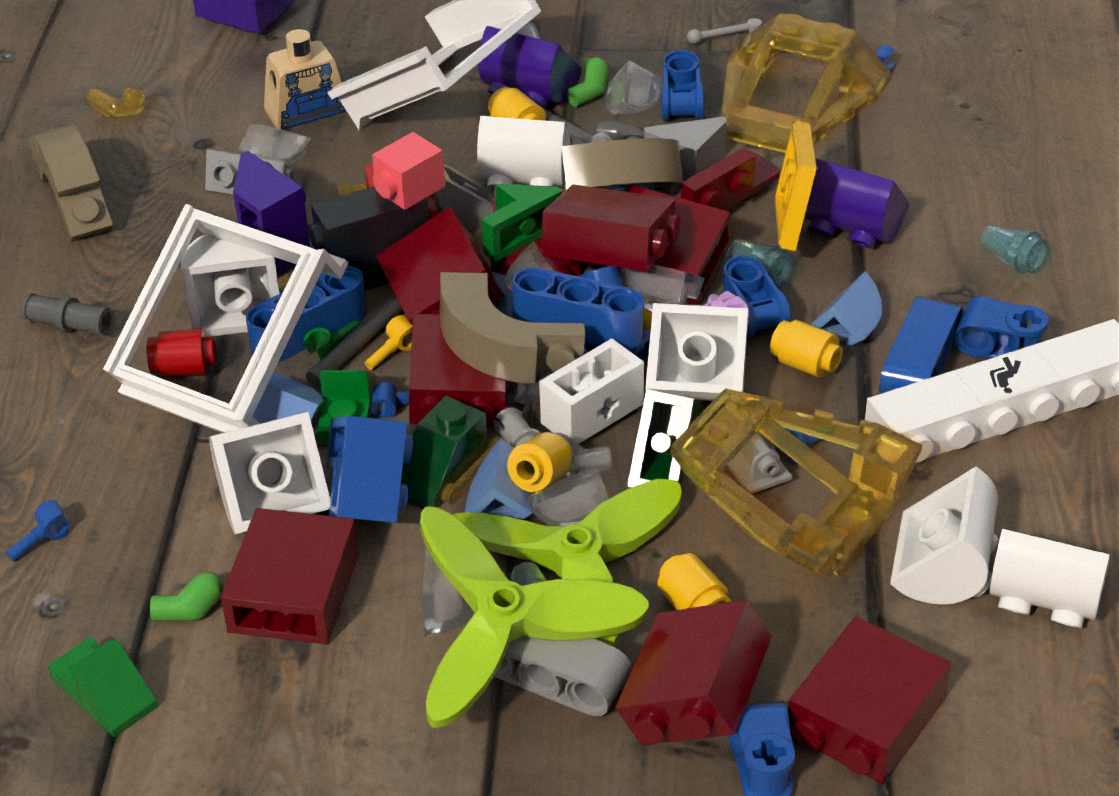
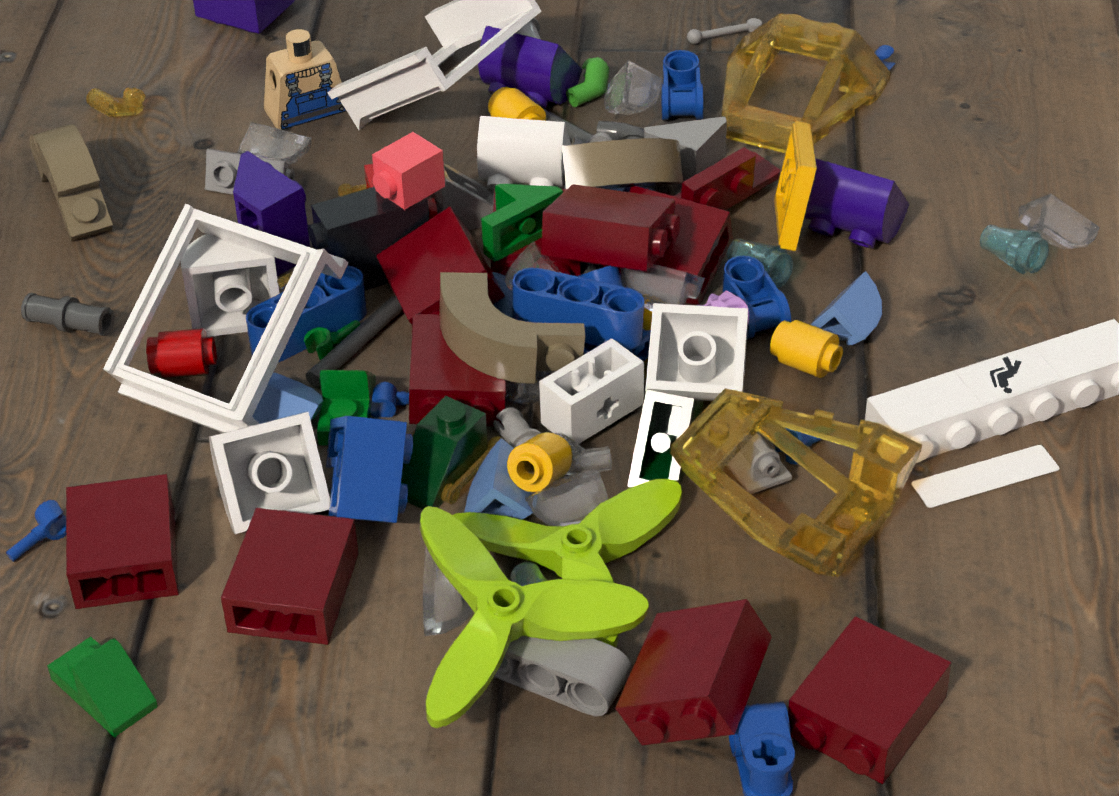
(121, 541): none -> dark red brick
(191, 602): bright green arm -> none
(400, 335): yellow hand -> none
(690, 583): yellow brick -> none
(921, 344): blue beam -> none
(948, 542): white brick -> none
(985, 476): none -> white sticker
(998, 327): blue piece -> none
(1048, 576): white brick -> none
(1058, 223): none -> clear brick

